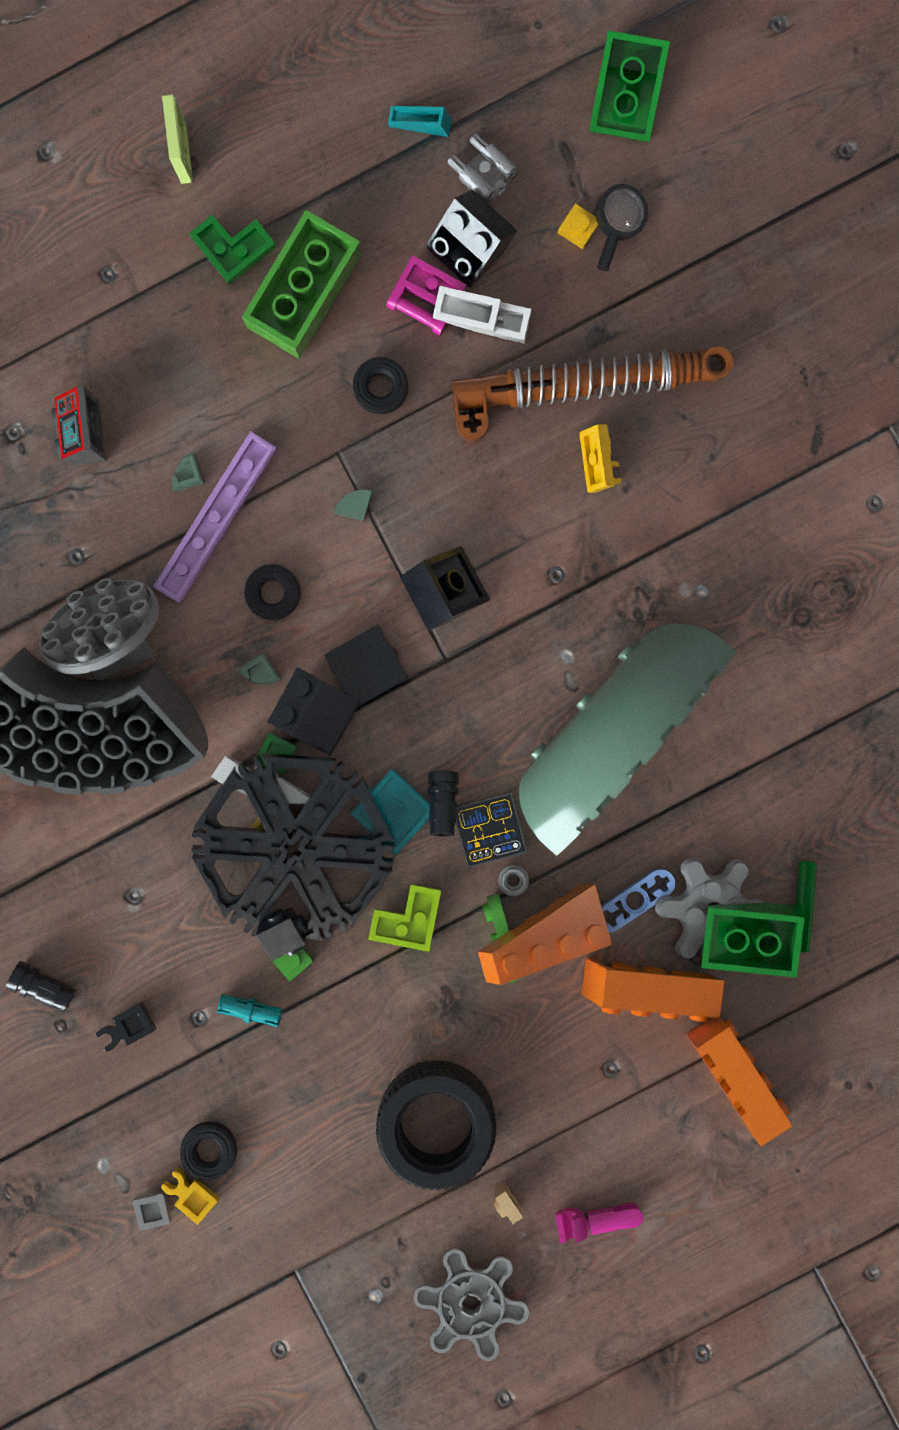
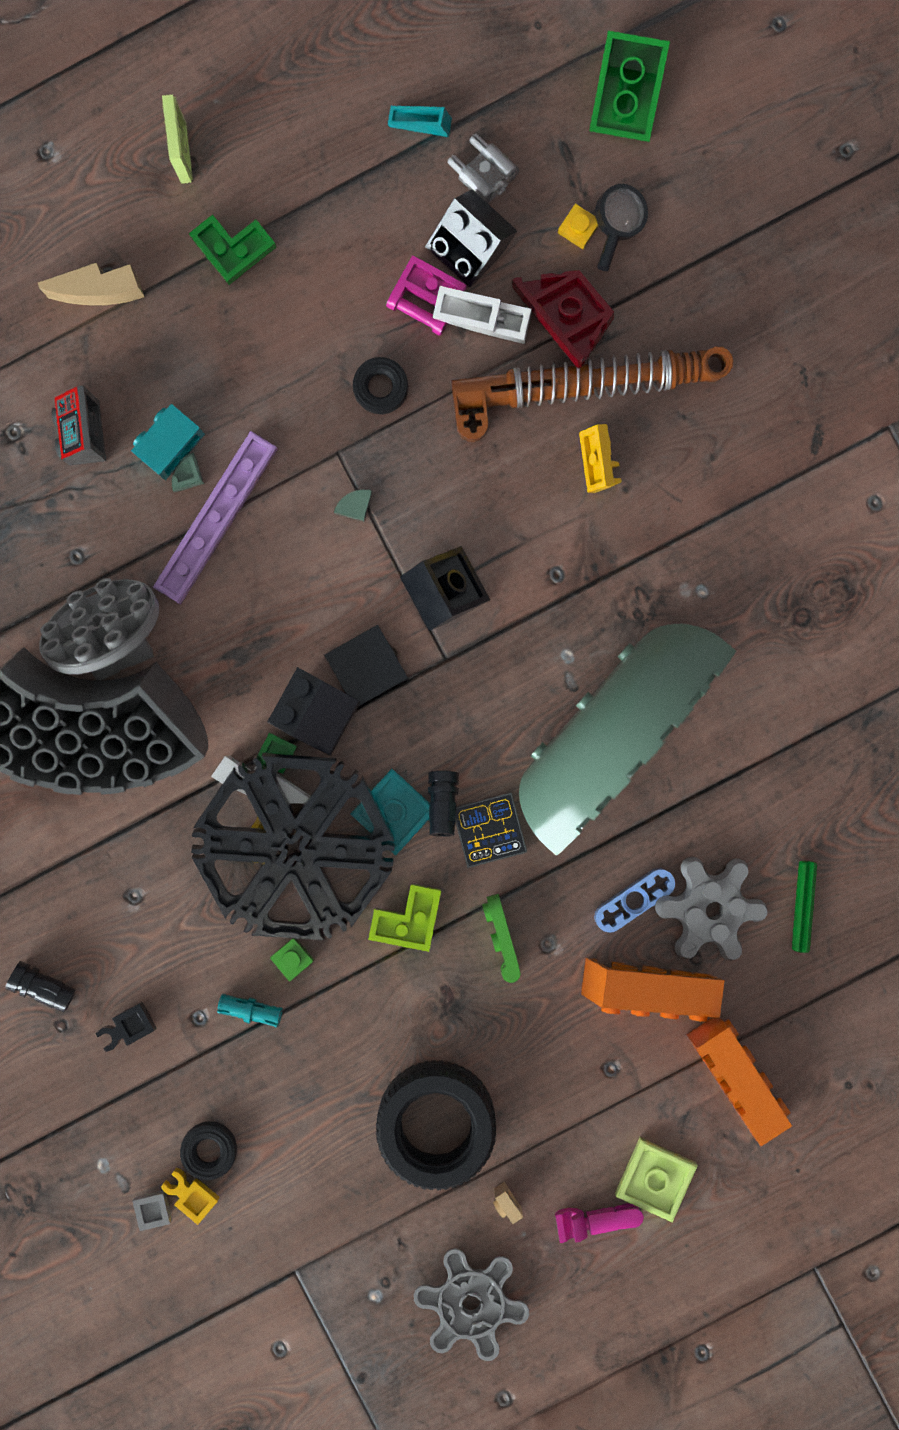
(93, 286): none -> tan slope
(167, 441): none -> teal brick
(259, 578): black tyre -> none
(259, 671): sand green tile -> none
(282, 933): black brick -> none
(302, 284): bright green brick -> none
(517, 889): light grey plate -> none
(553, 936): orange wedge -> none
(568, 311): none -> dark red wing
(656, 1179): none -> yellowish green tile
(753, 938): green slope -> none

